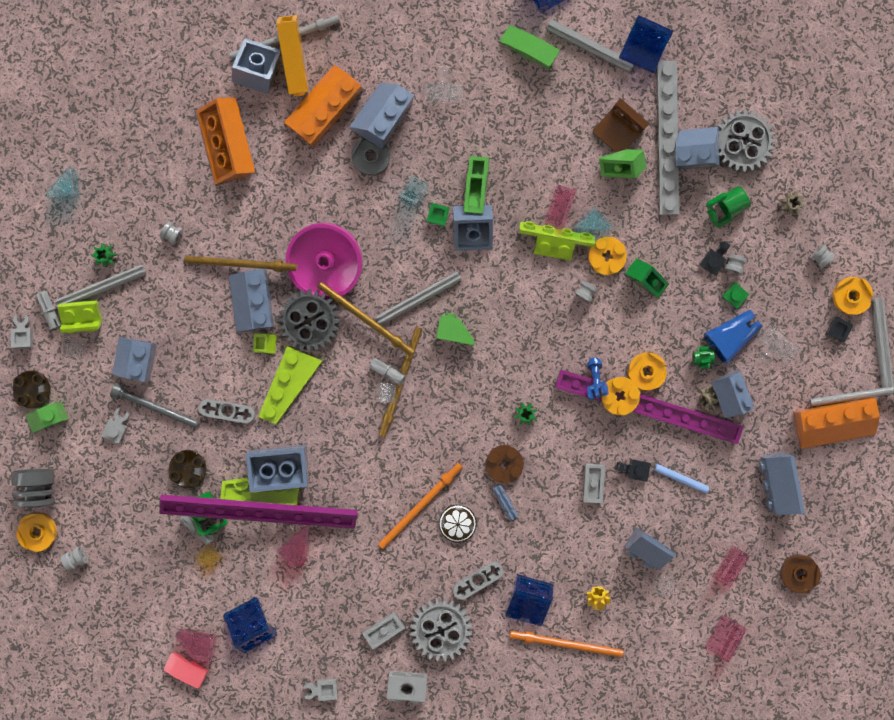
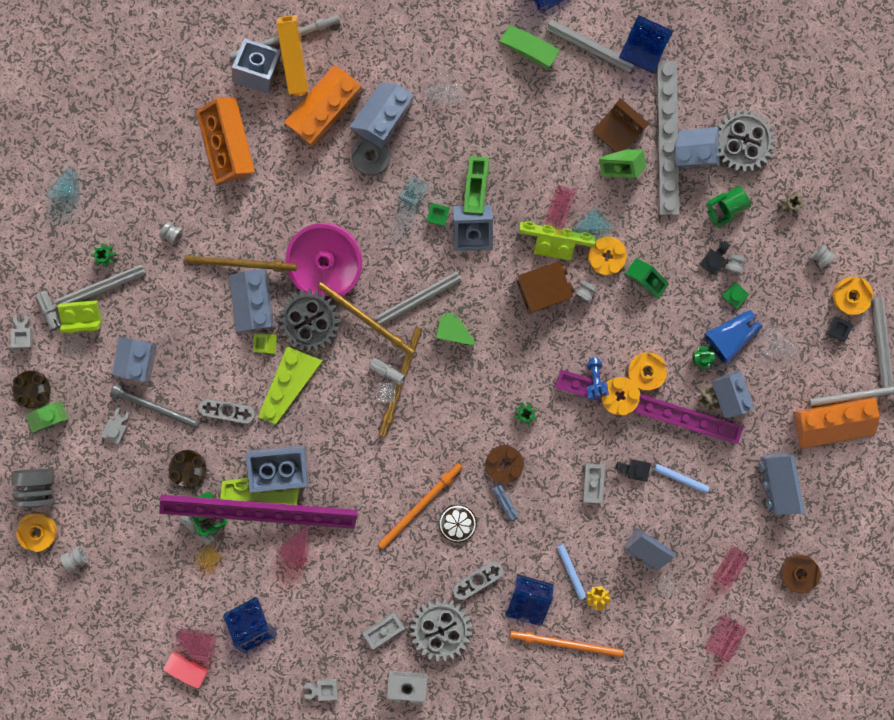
(544, 286): none -> reddish brown slope
(571, 572): none -> light blue bar

